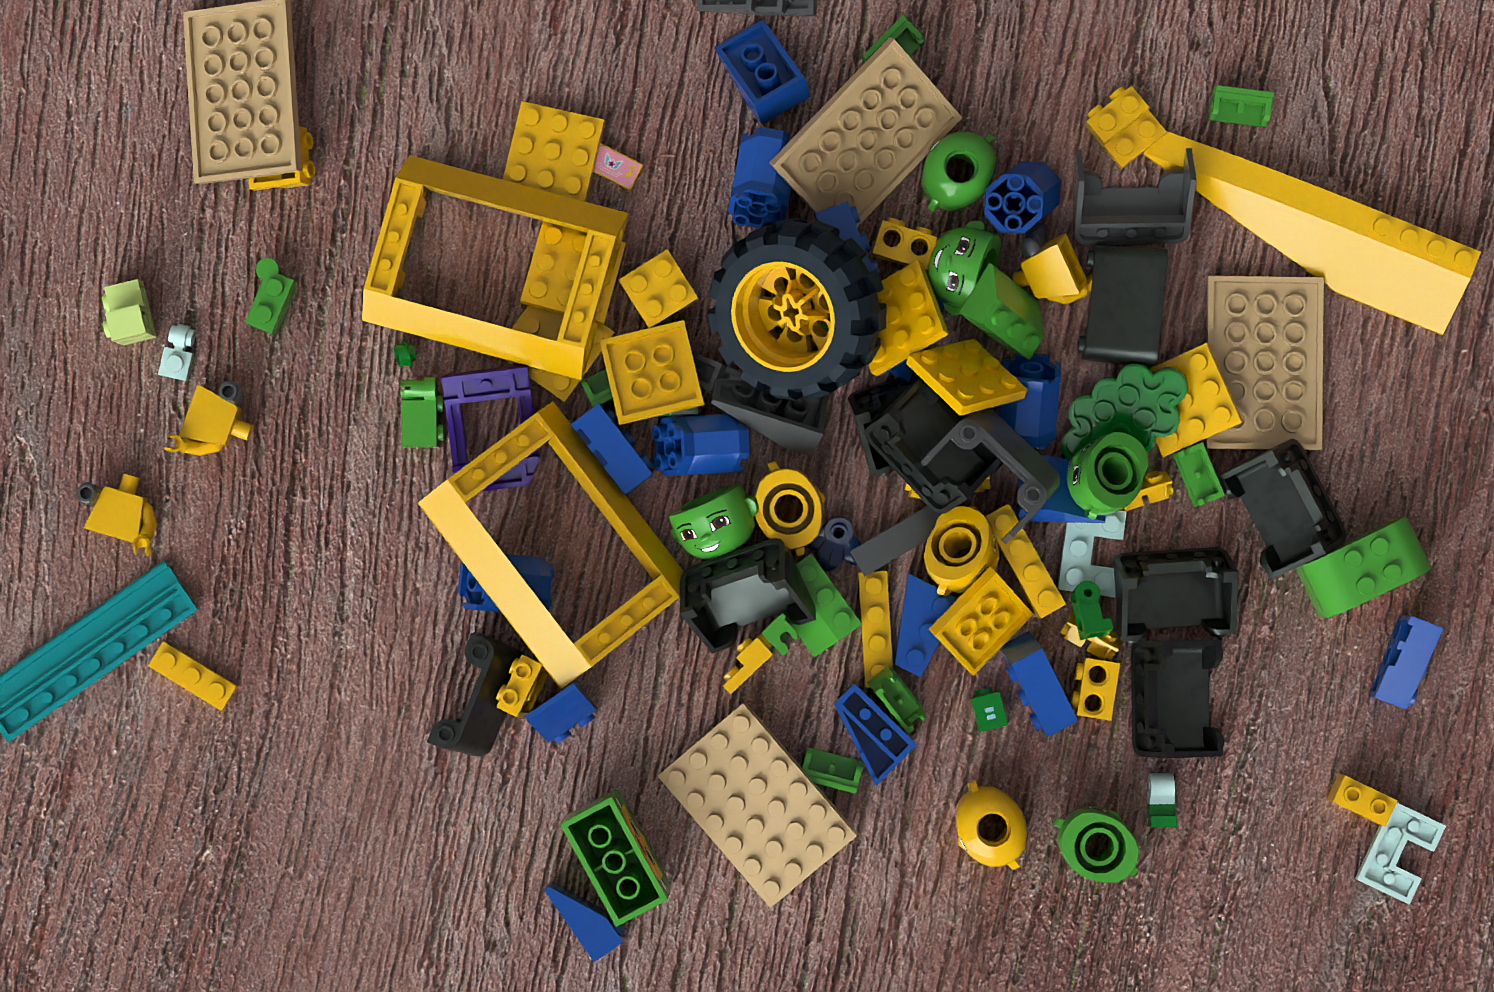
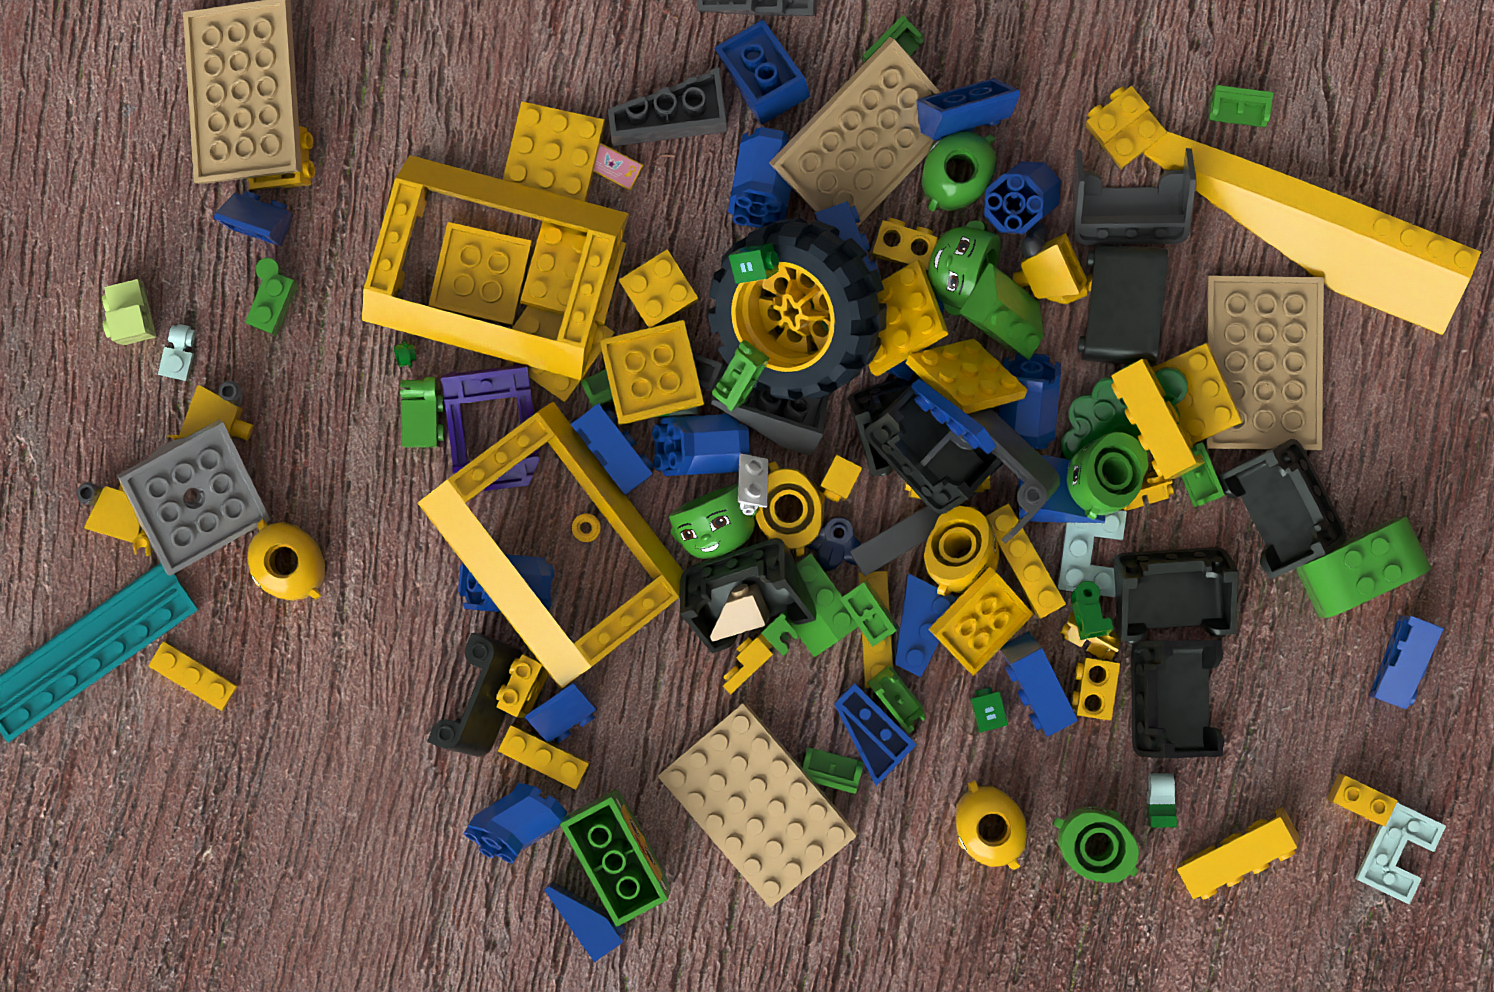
(223, 508): none -> light grey piece
(255, 218): none -> blue slope
(261, 561): none -> yellow piece
(480, 273): none -> yellow plate
(515, 822): none -> blue brick
(543, 756): none -> yellow brick
(576, 527): none -> yellow plate
(672, 112): none -> dark grey wedge
(740, 375): none -> bright green hinge
(741, 612): none -> tan slope
(752, 483): none -> white hinge
(754, 263): none -> green brick
(840, 479): none -> yellow brick
(869, 613): none -> bright green hinge
(956, 419): none -> blue plate
(966, 108): none -> blue slope
(1155, 420): none -> yellow wedge
(1239, 855): none -> yellow wedge

